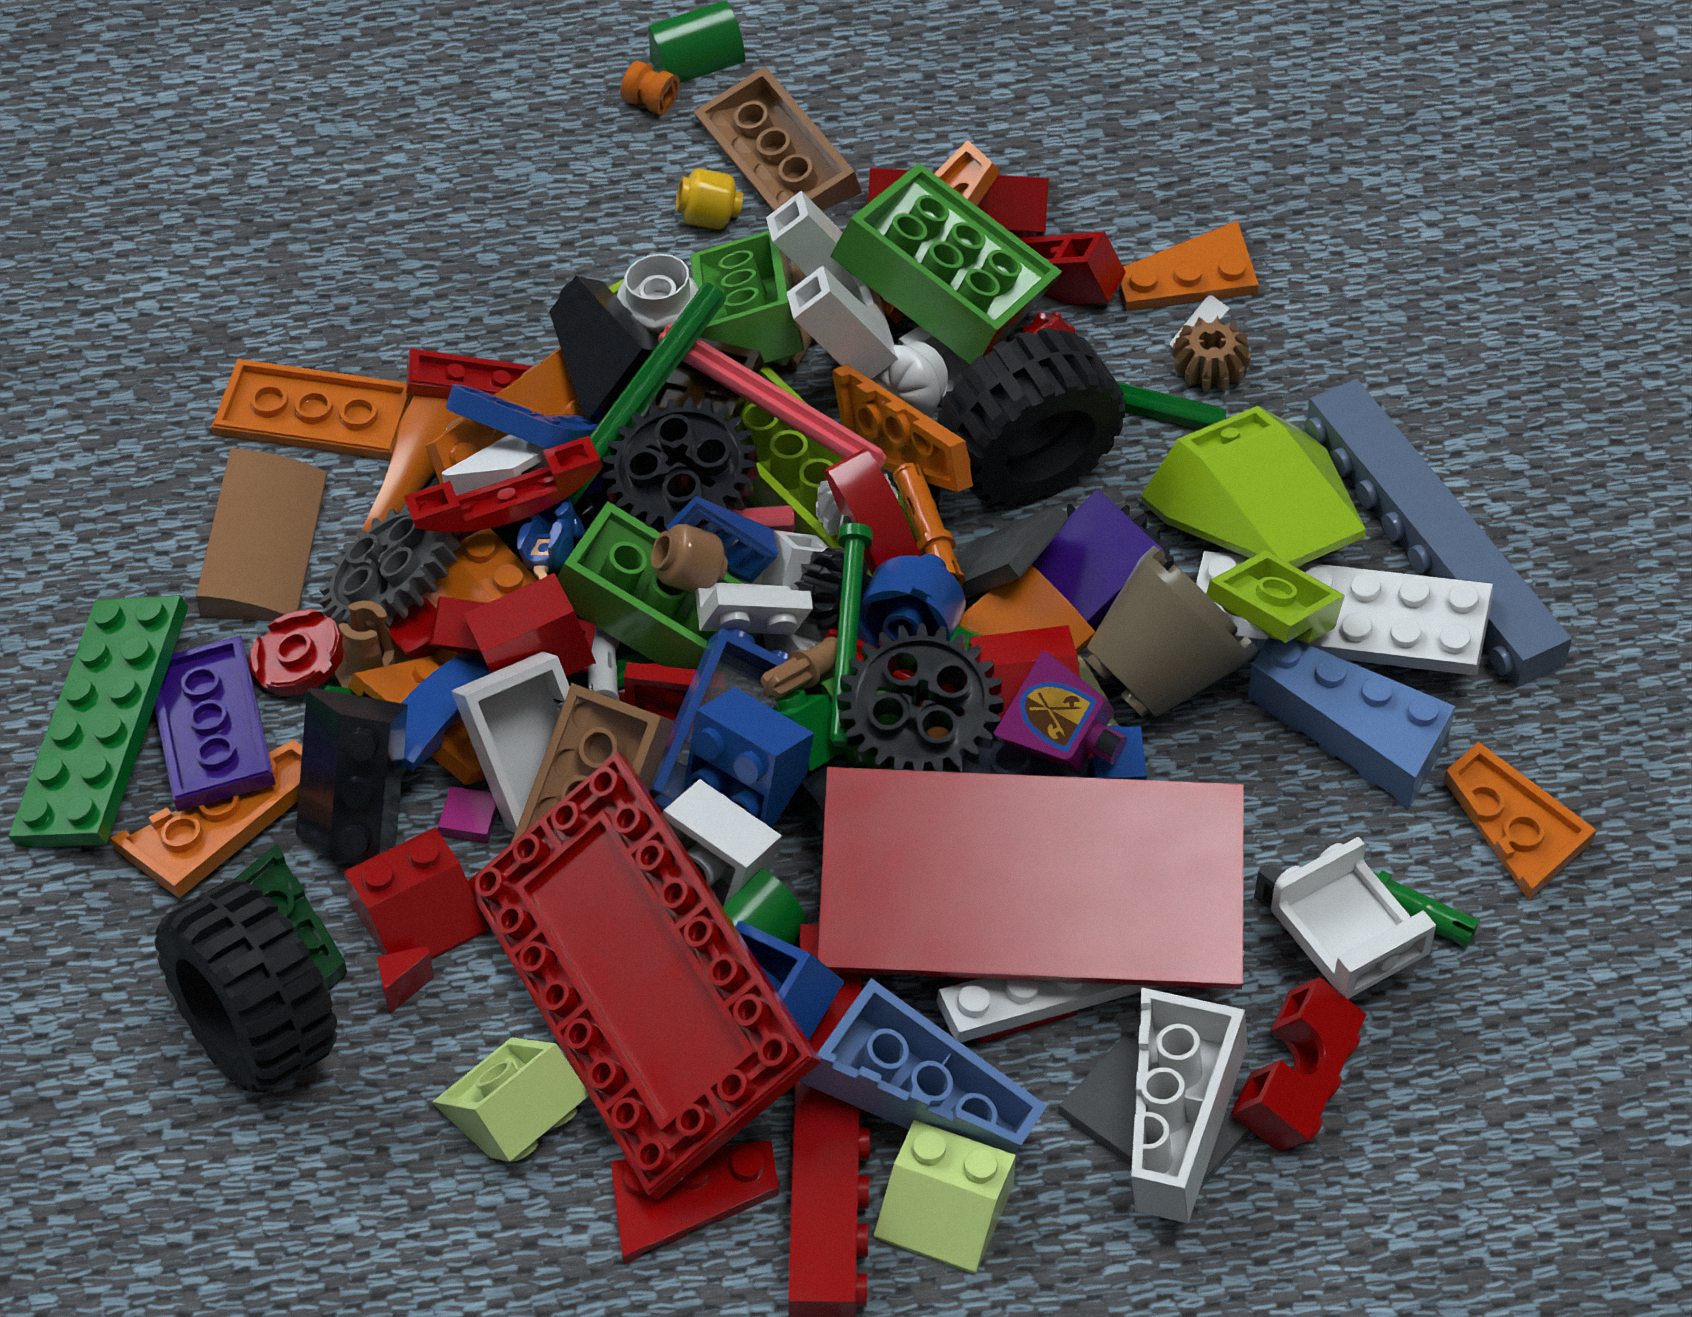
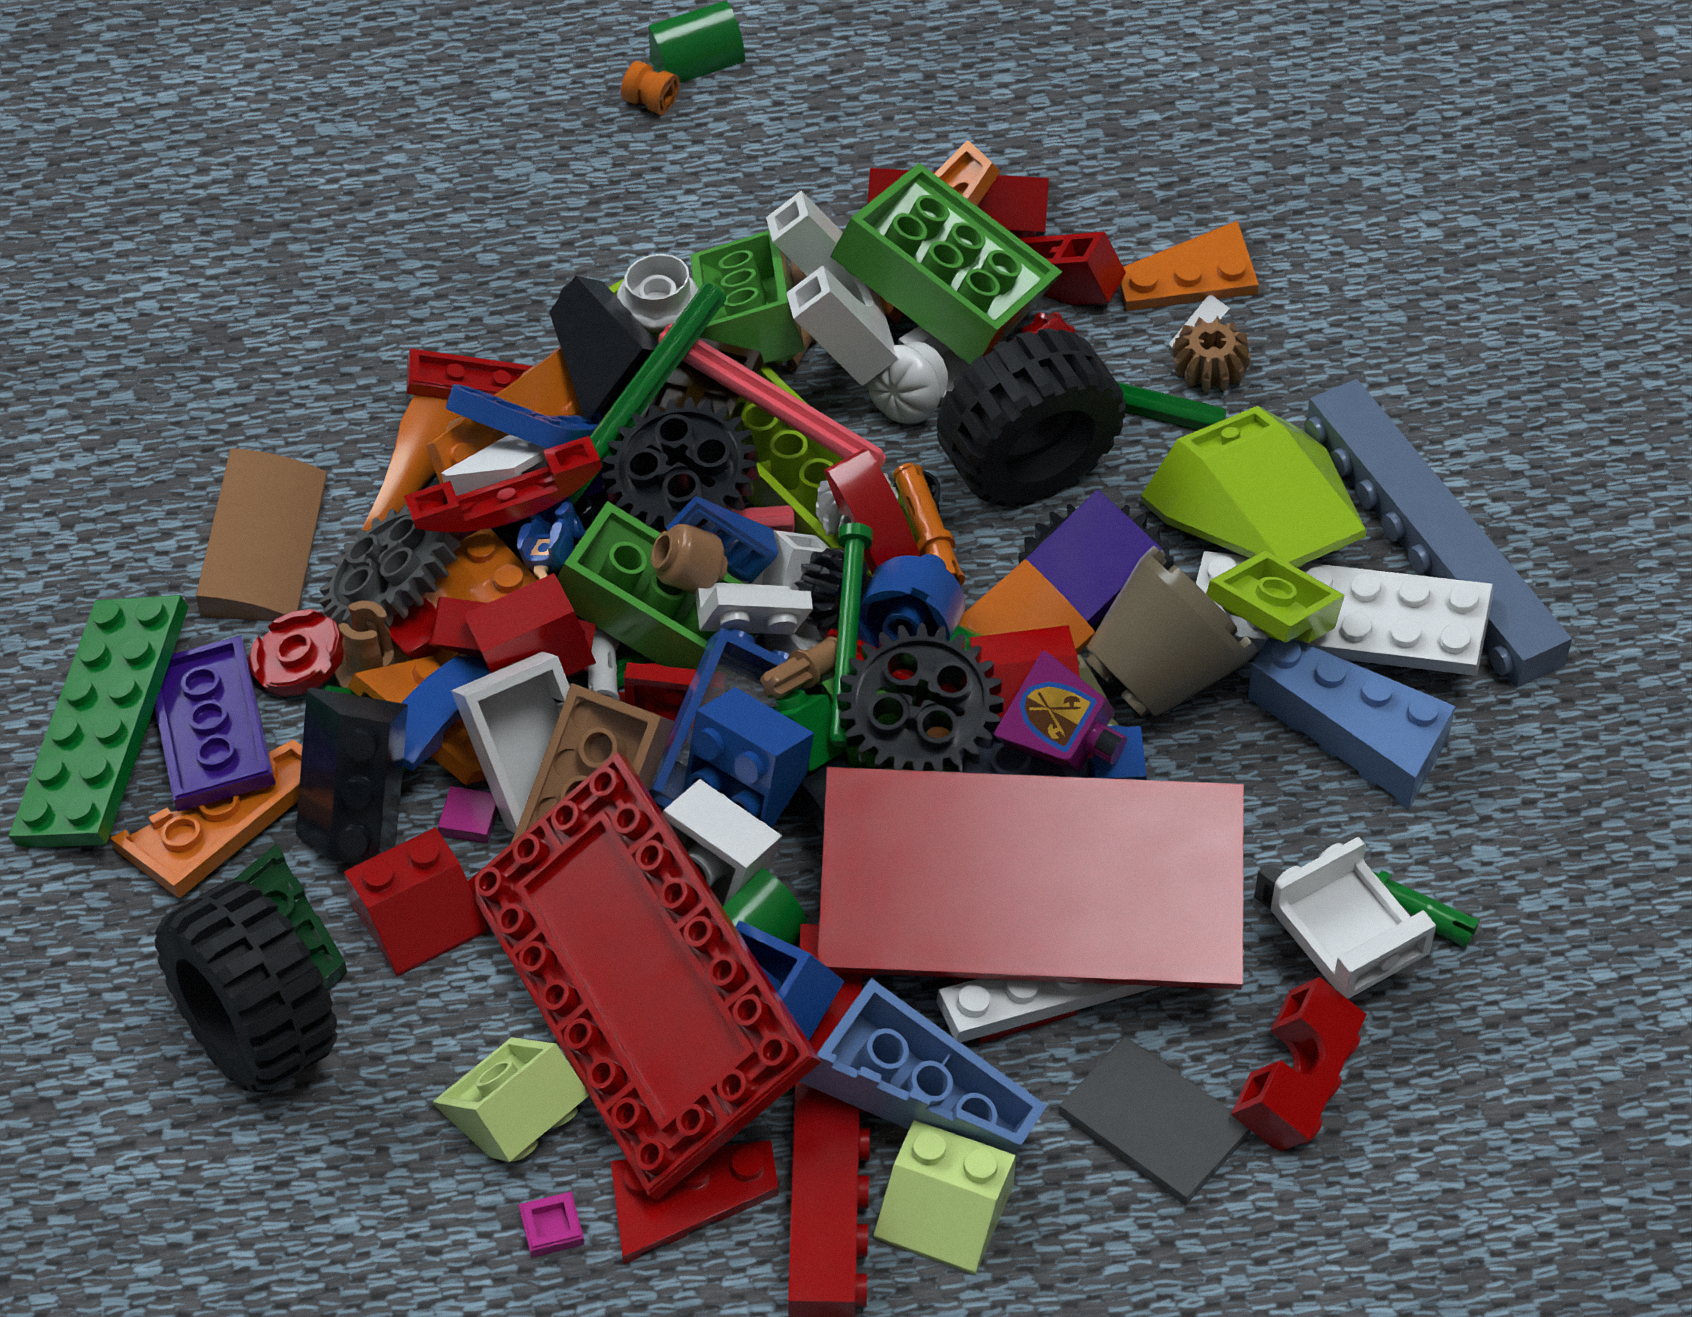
(312, 409): orange tile -> none
(404, 974): red slope -> none
(551, 1224): none -> dark pink tile
(708, 199): yellow head -> none
(777, 144): medium nougat slope -> none
(901, 431): orange wing -> none
(1008, 551): dark grey tile -> none
(1182, 1090): white wedge -> none
(1517, 818): orange wing -> none

